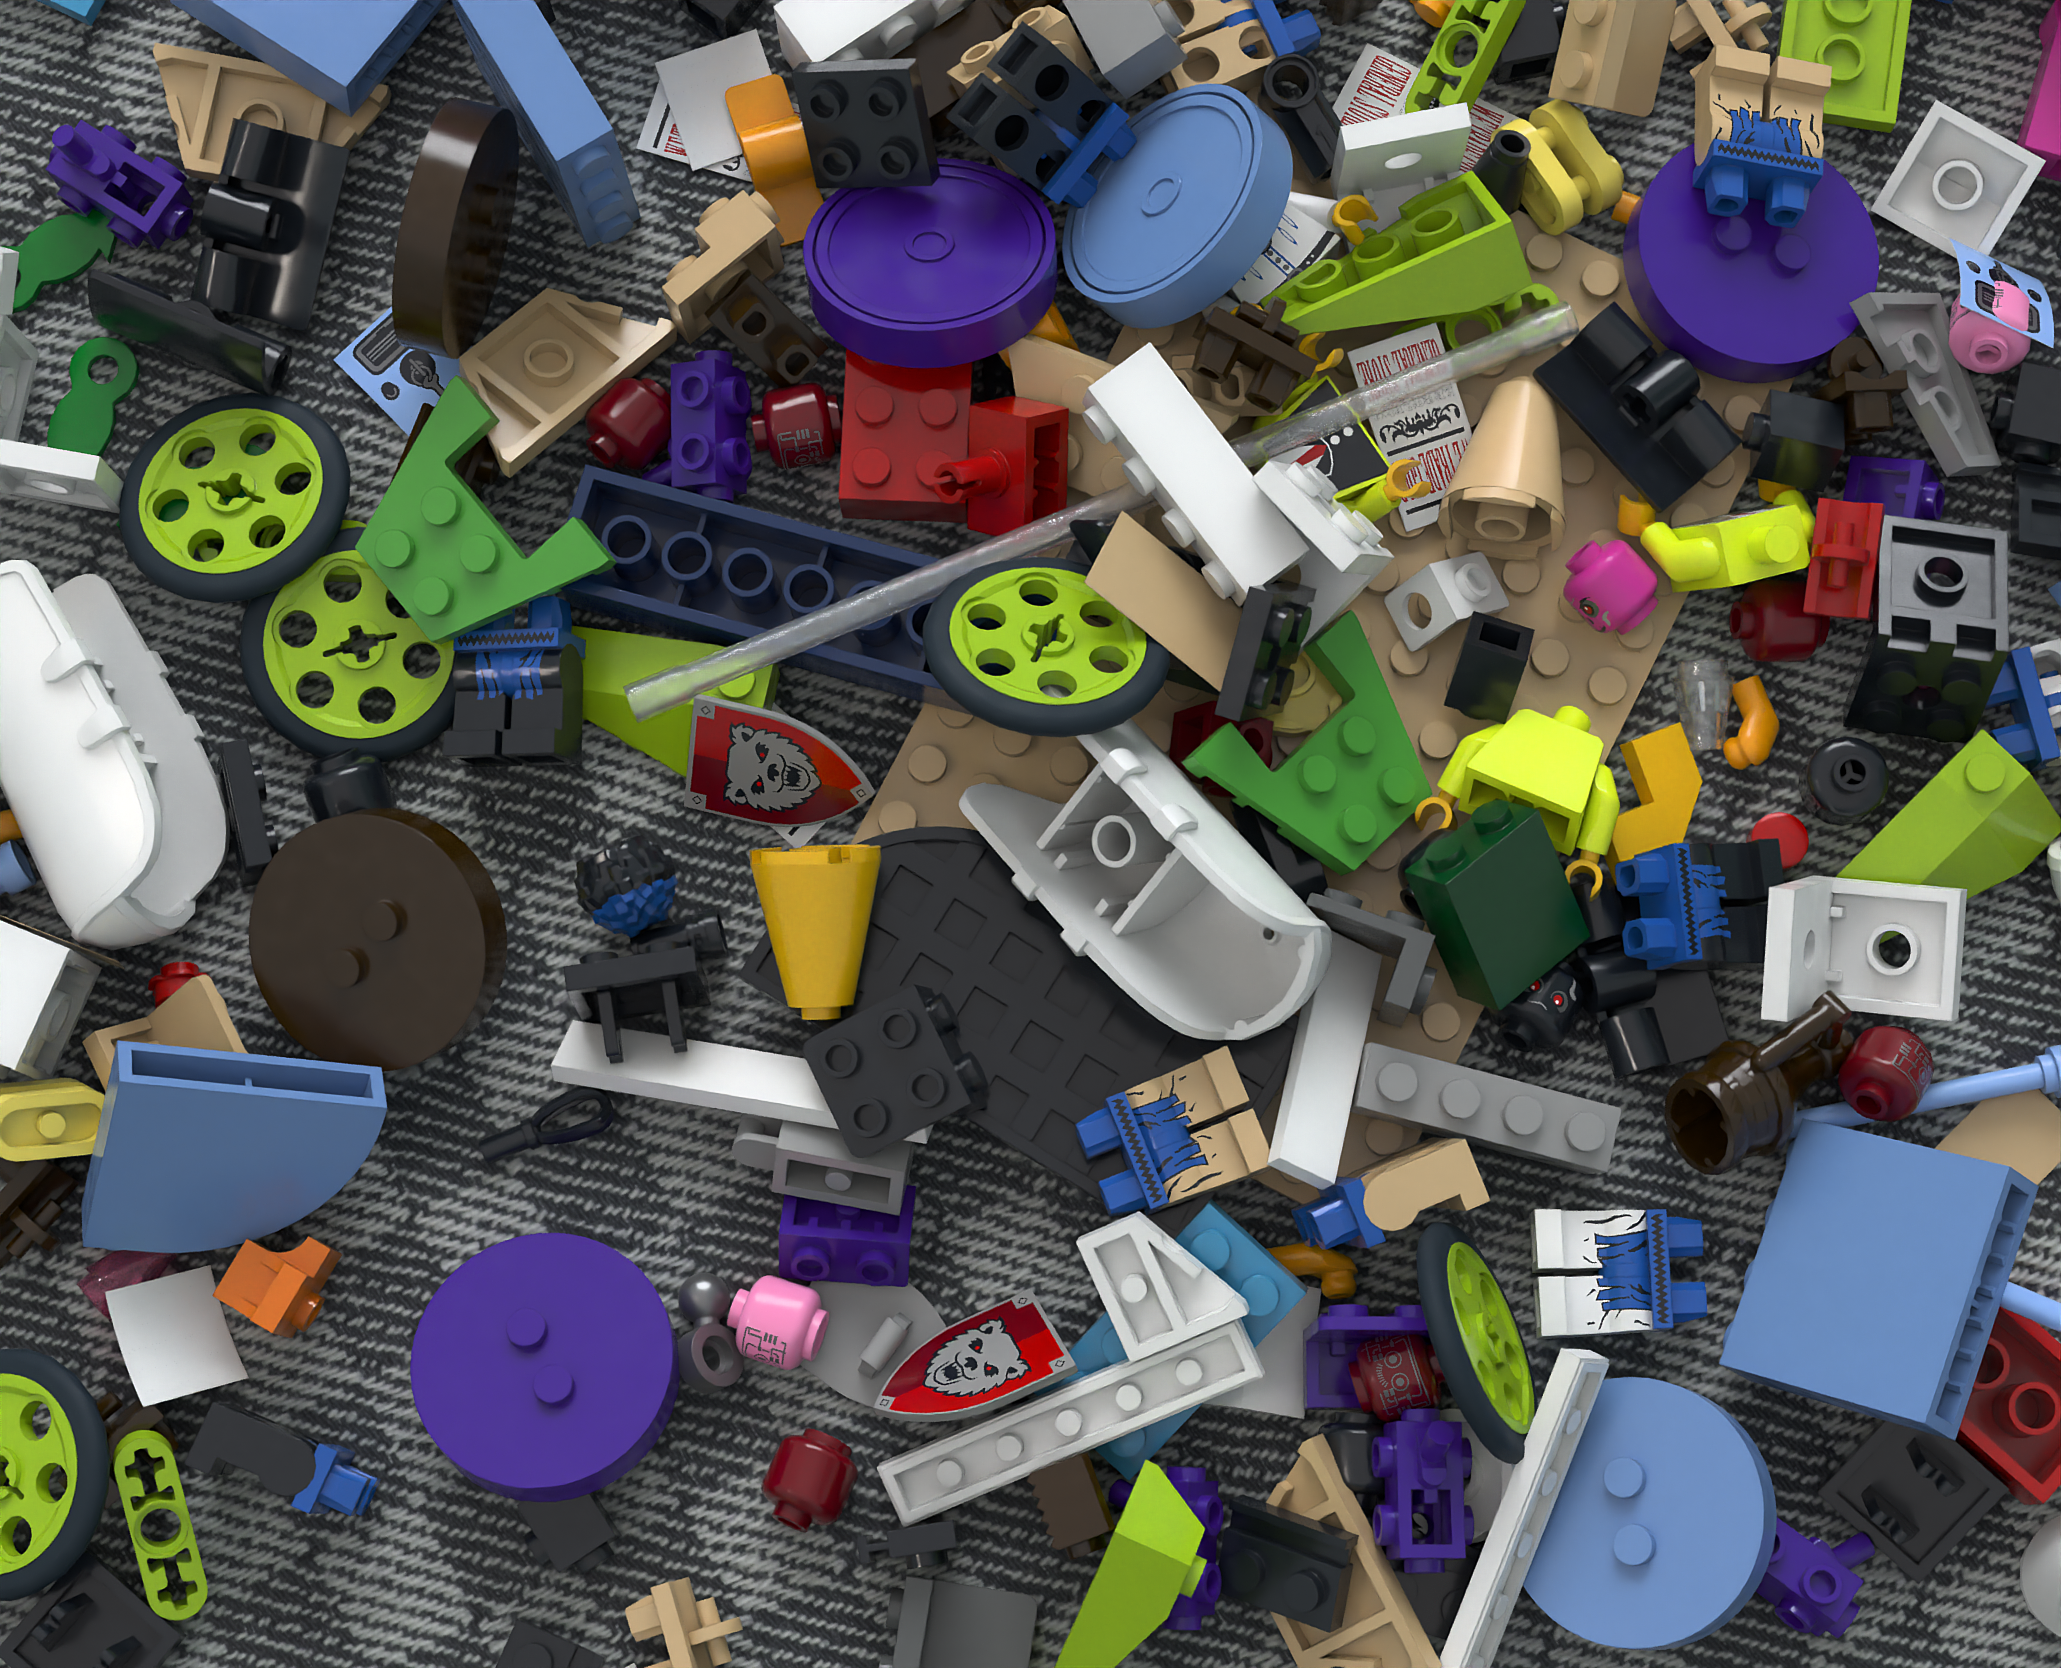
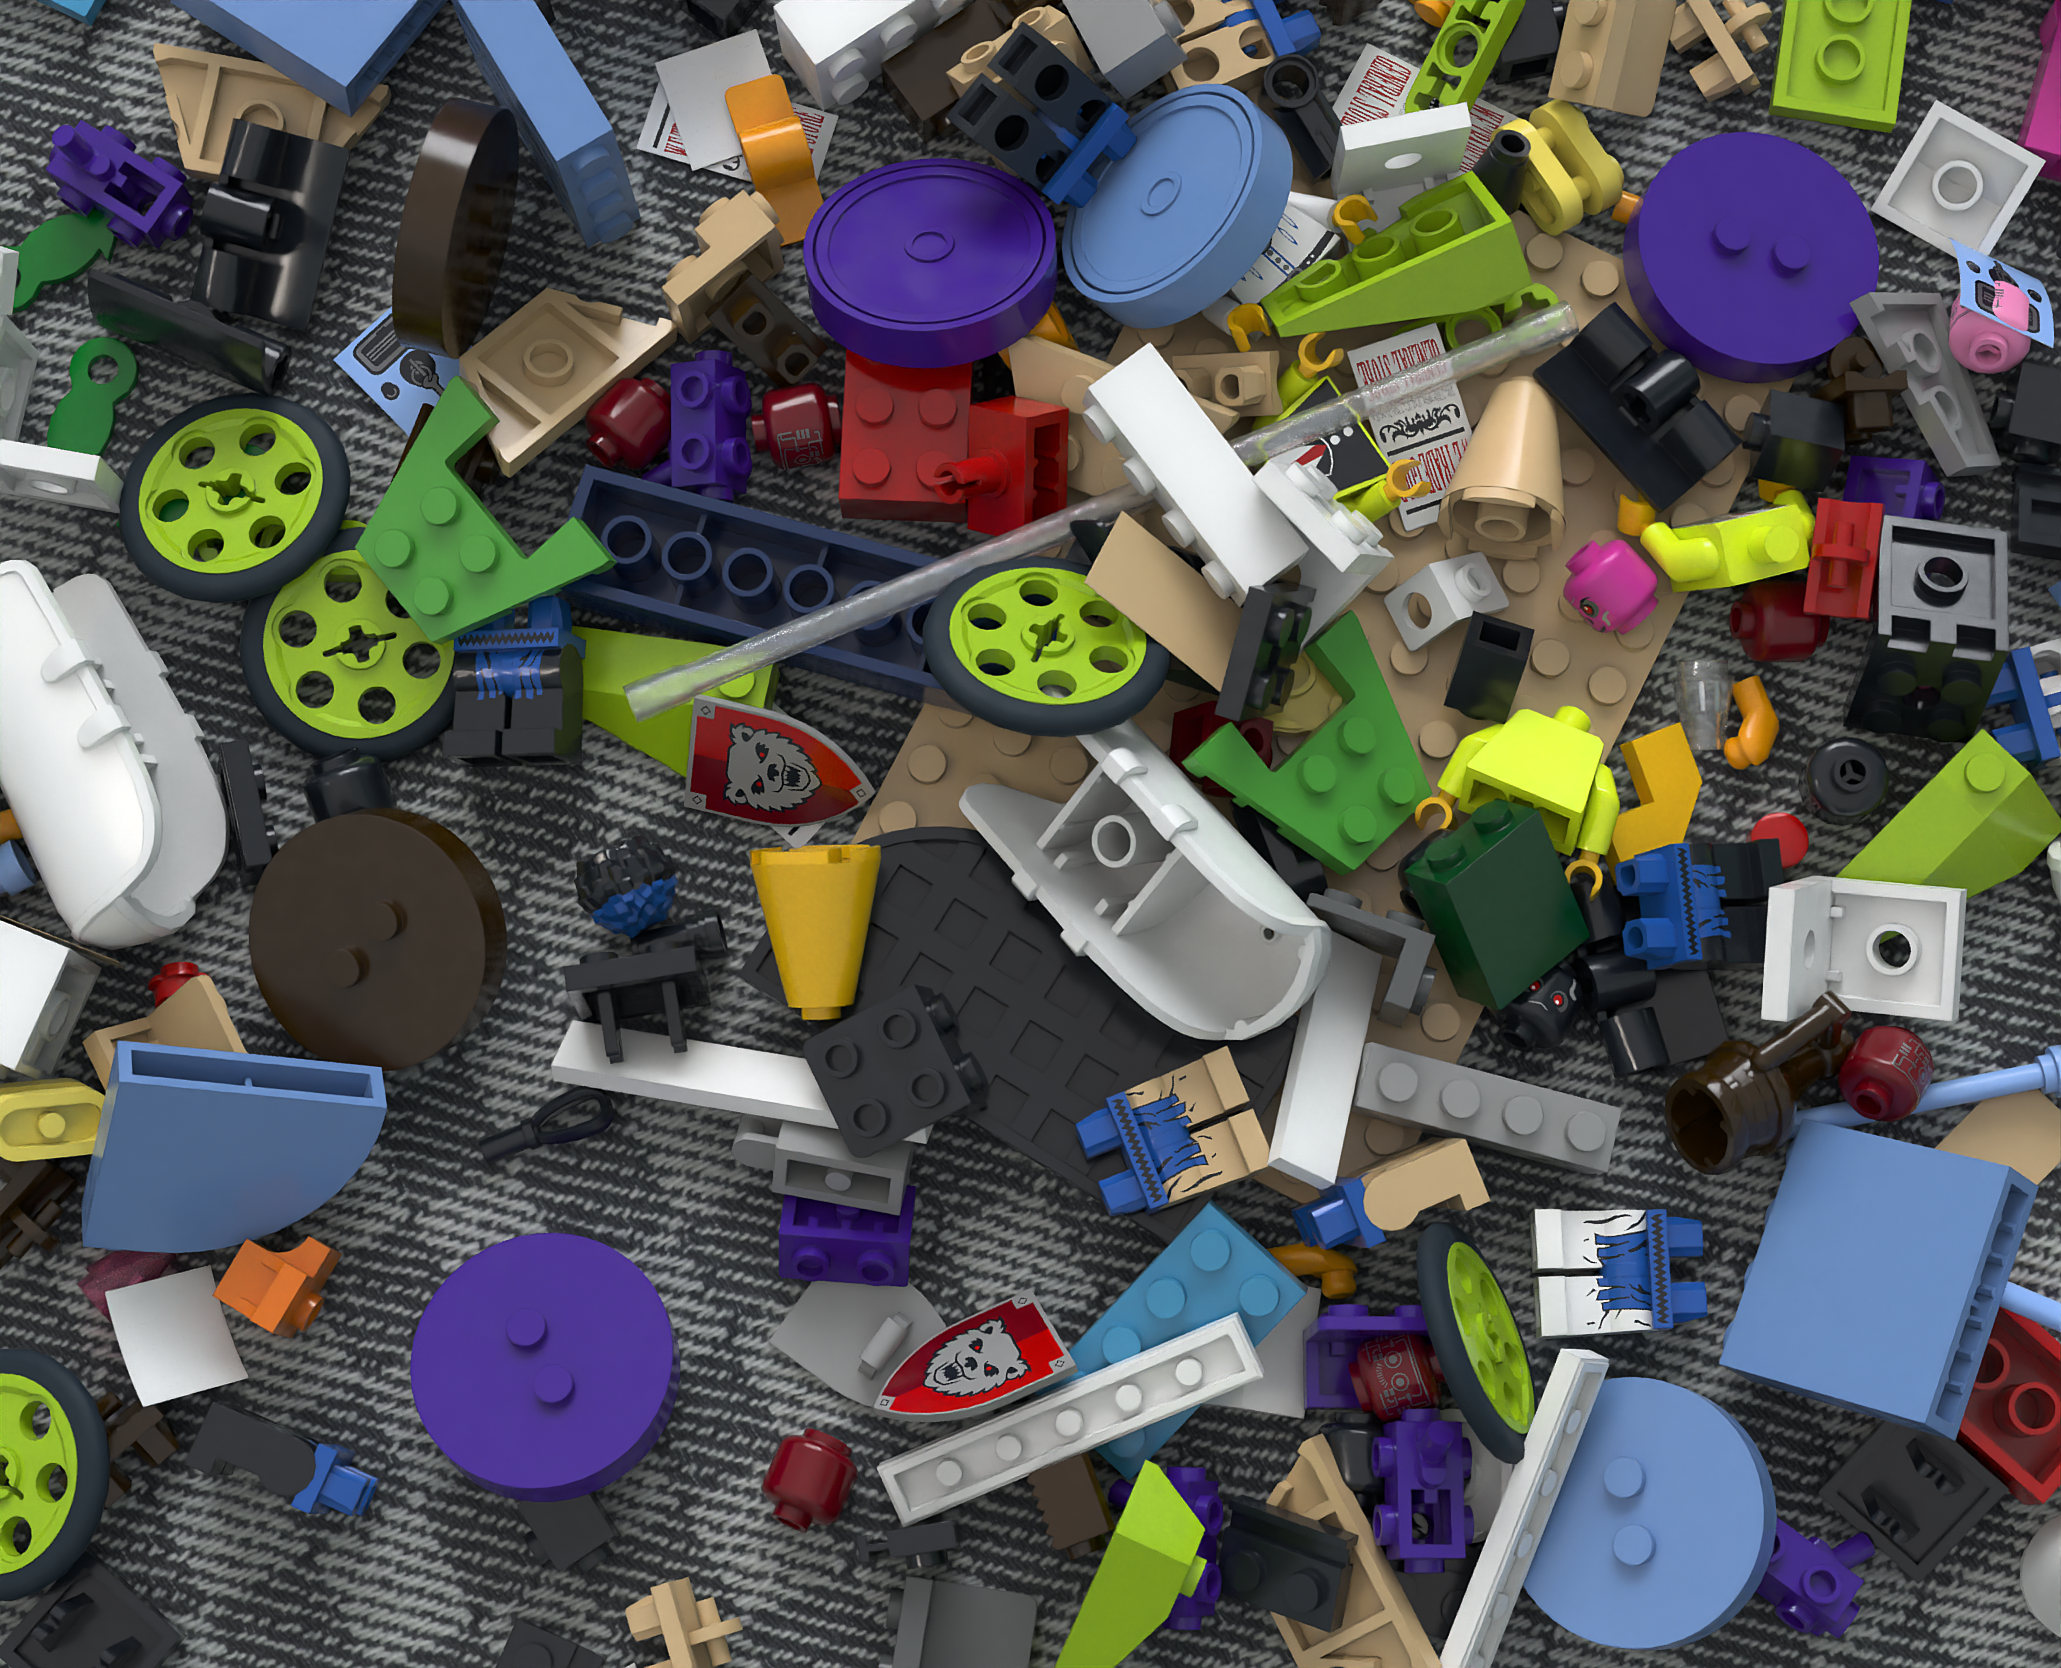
(189, 1564): lime beam -> none
(710, 1351): flat silver plate -> none
(778, 1322): bright pink head -> none
(866, 123): black plate -> none
(1155, 1286): white wing -> none
(1257, 341): dark brown hips -> none
(1759, 132): hips -> none

